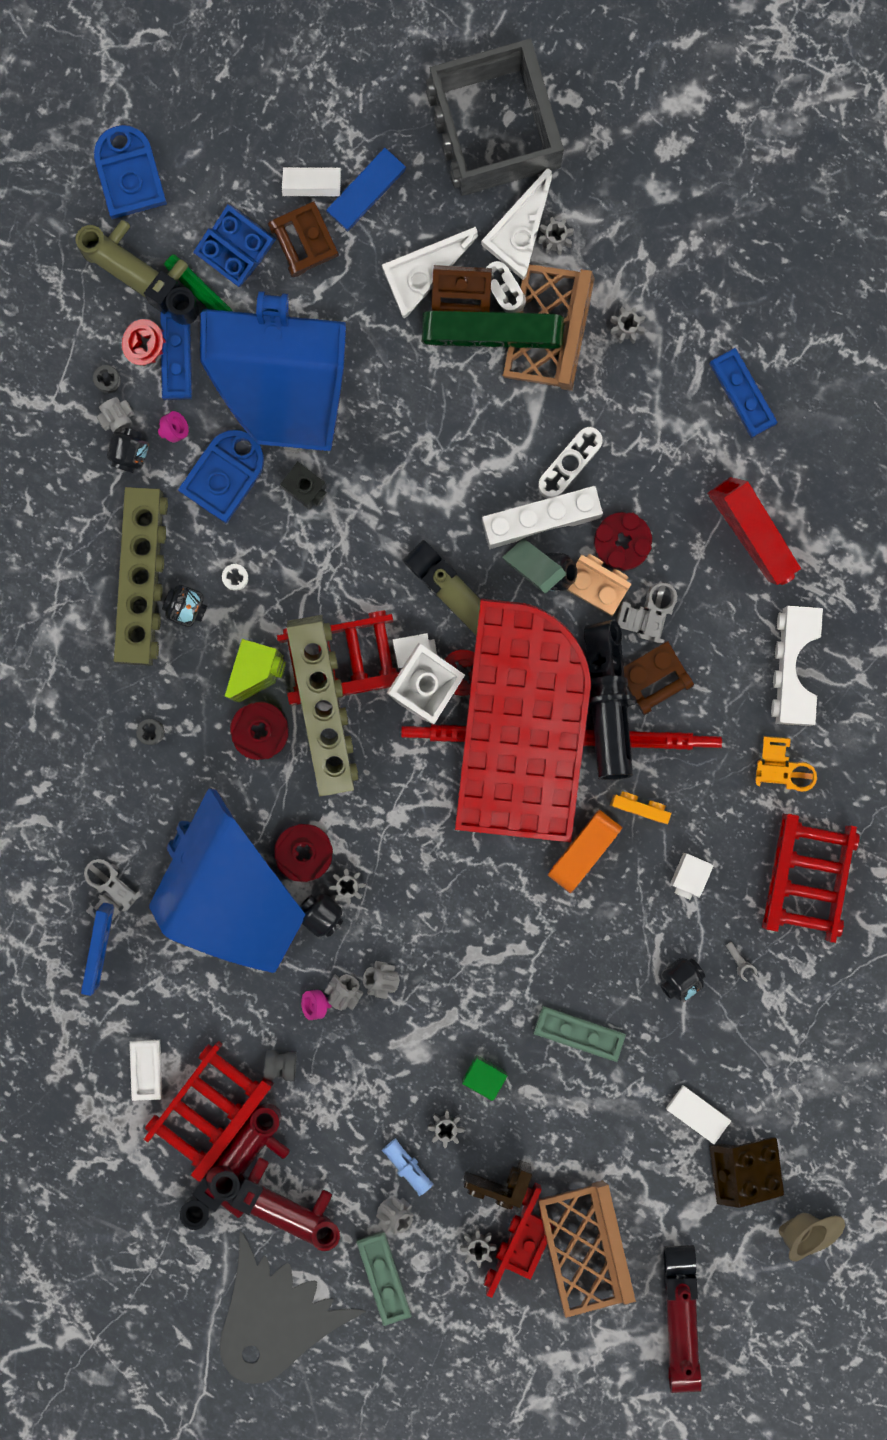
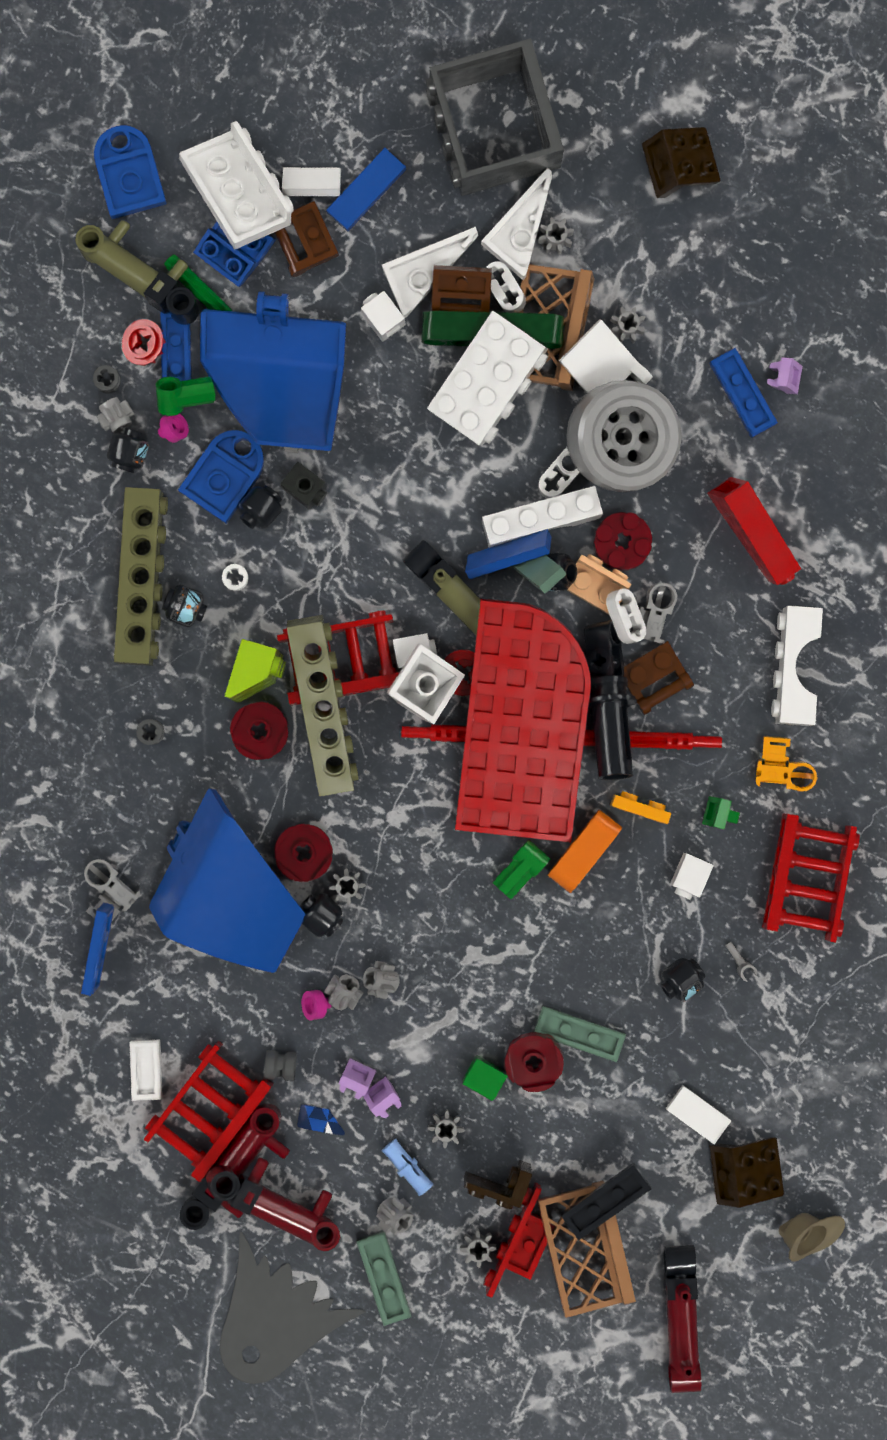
(177, 394): none -> green piece
(238, 186): none -> white bracket
(260, 507): none -> black head
(318, 1120): none -> dark blue sticker
(357, 1078): none -> lavender tile
(381, 1097): none -> lavender tile
(382, 315): none -> white brick
(488, 379): none -> white bracket
(508, 554): none -> blue tile
(524, 1074): none -> dark red plate
(526, 864): none -> green piece
(602, 359): none -> white flag
(606, 1201): none -> black piece
(626, 616): none -> white beam
(654, 456): none -> light grey wheel
(680, 159): none -> dark brown bracket
(719, 813): none -> green tile
(788, 376): none -> lavender tile

